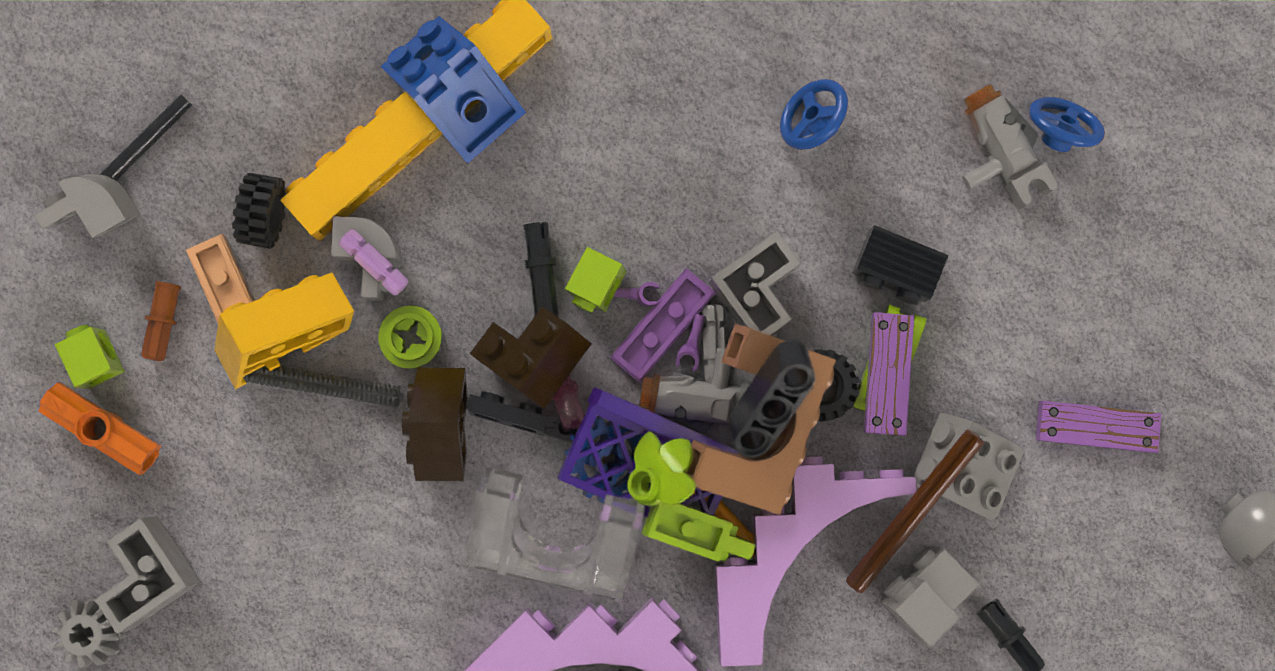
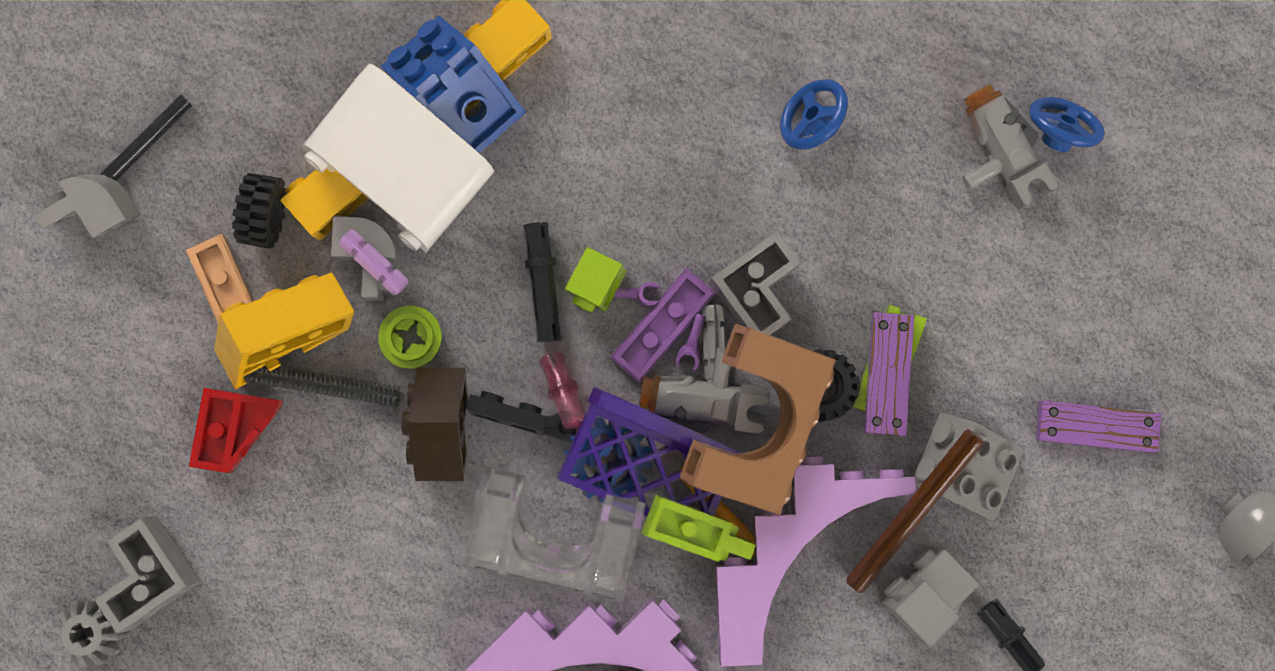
(80, 416): orange piece -> none
(89, 356): lime brick -> none
(160, 321): dark orange axle -> none
(229, 428): none -> red wing
(398, 157): none -> white windscreen
(537, 359): dark brown brick -> none
(665, 469): lime plate -> none
(772, 398): black beam -> none
(899, 265): black brick -> none

